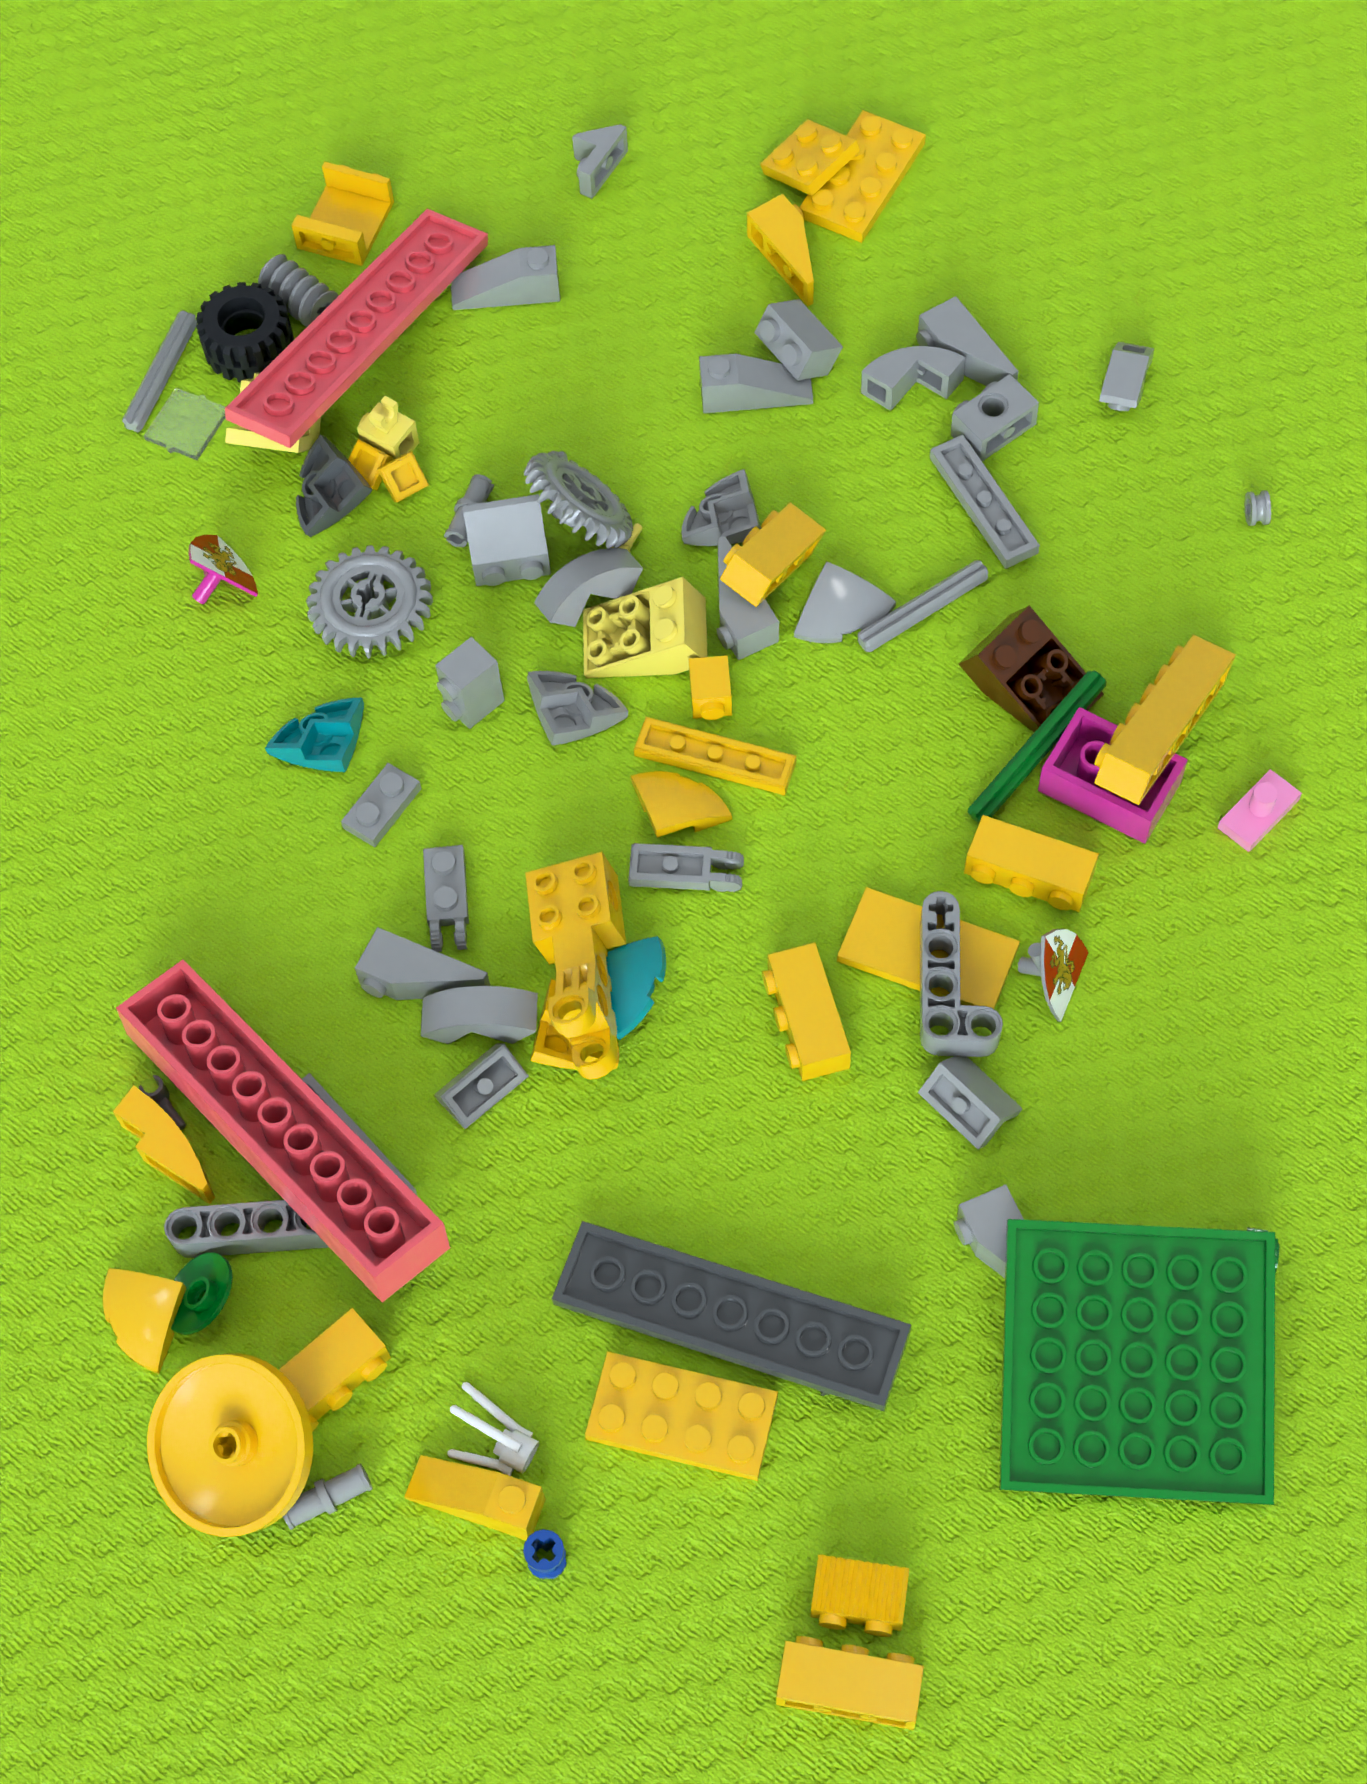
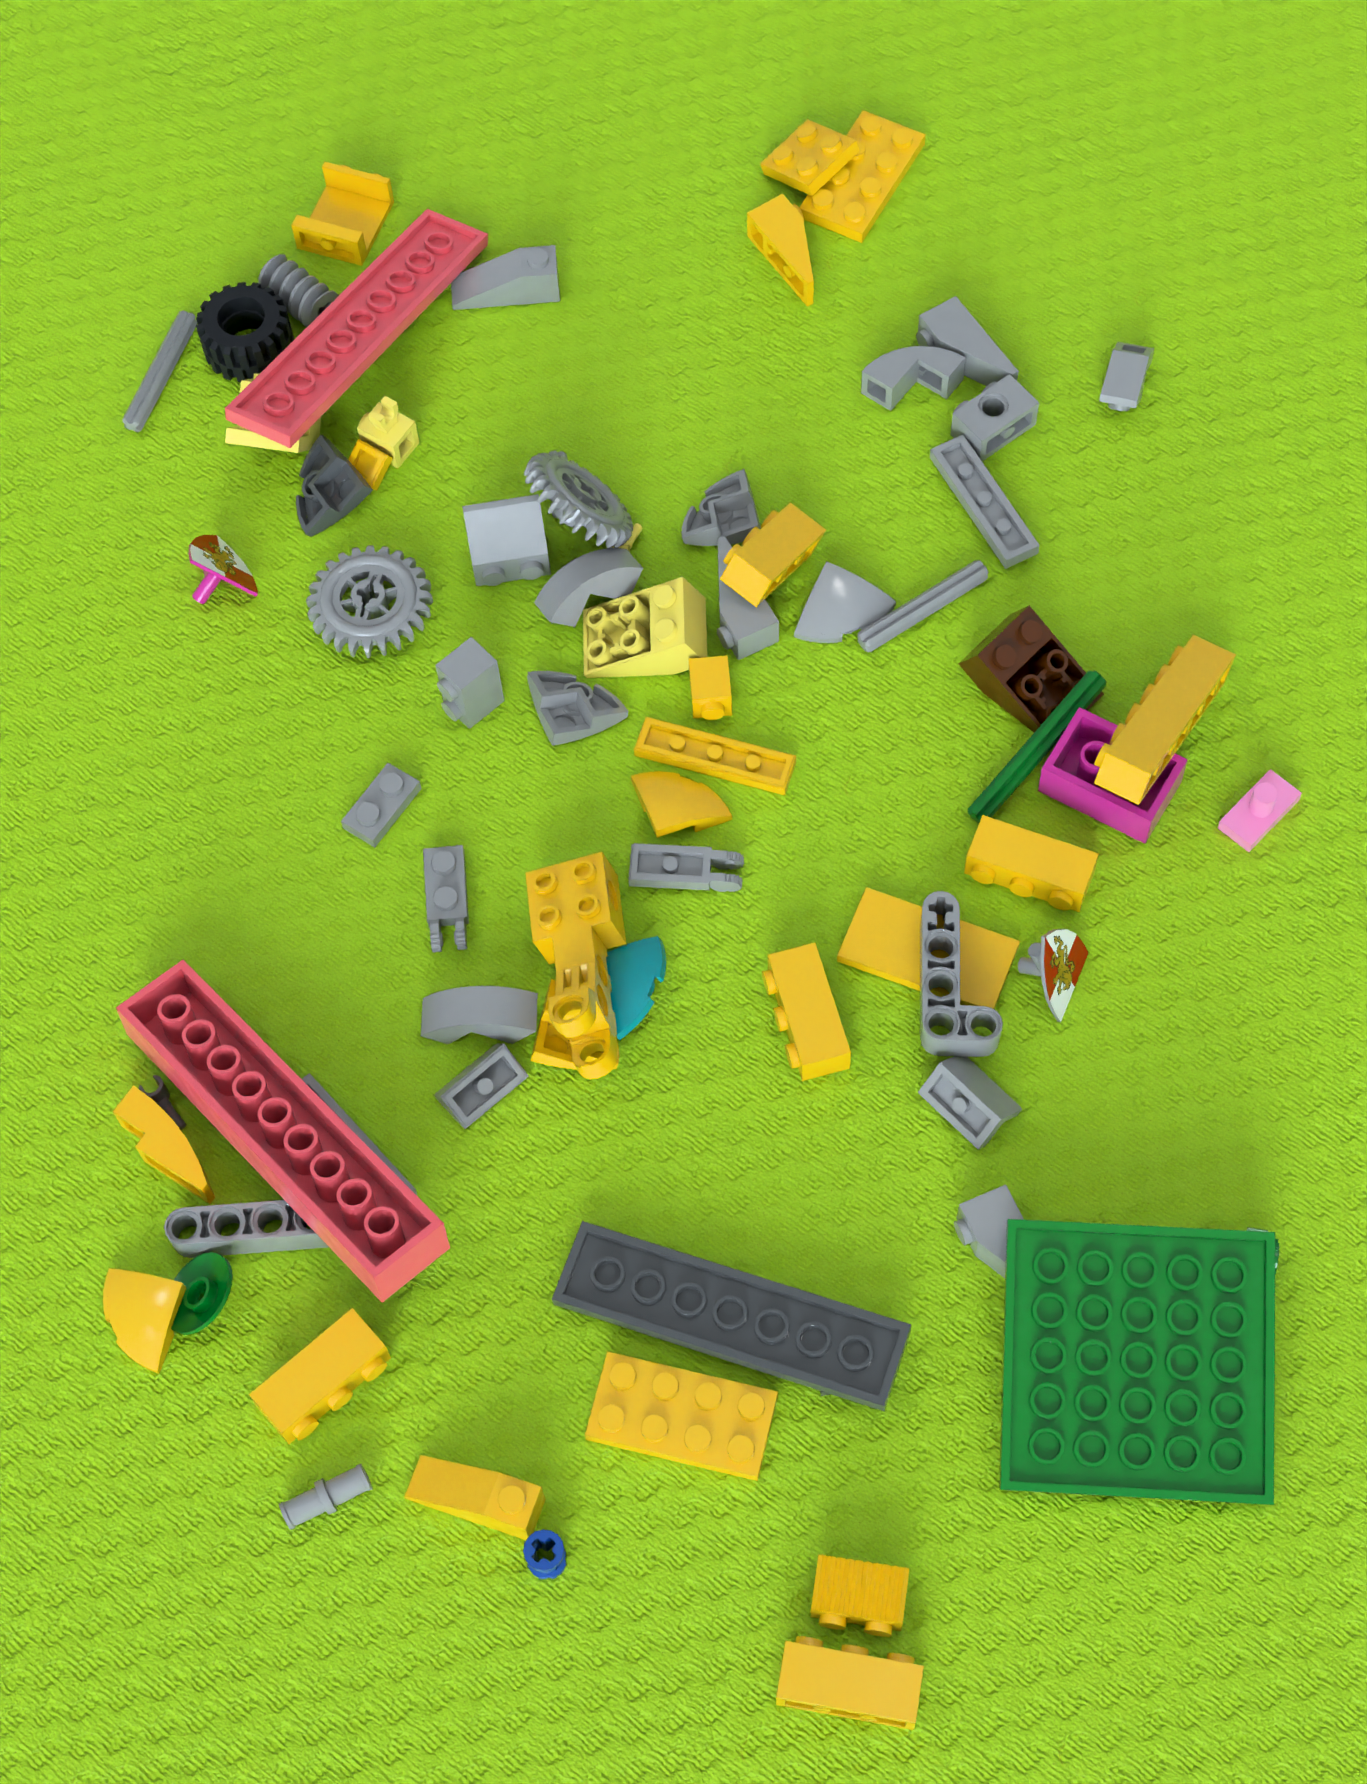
(186, 424): clear piece -> none
(229, 1444): yellow dish -> none
(322, 738): teal brick -> none
(403, 476): yellow tile -> none
(410, 970): light grey slope -> none
(476, 493): light grey pin -> none
(513, 1446): white plant -> none
(598, 156): light grey slope -> none
(749, 383): light grey slope -> none
(798, 339): light grey brick -> none
(1257, 508): light grey bush -> none

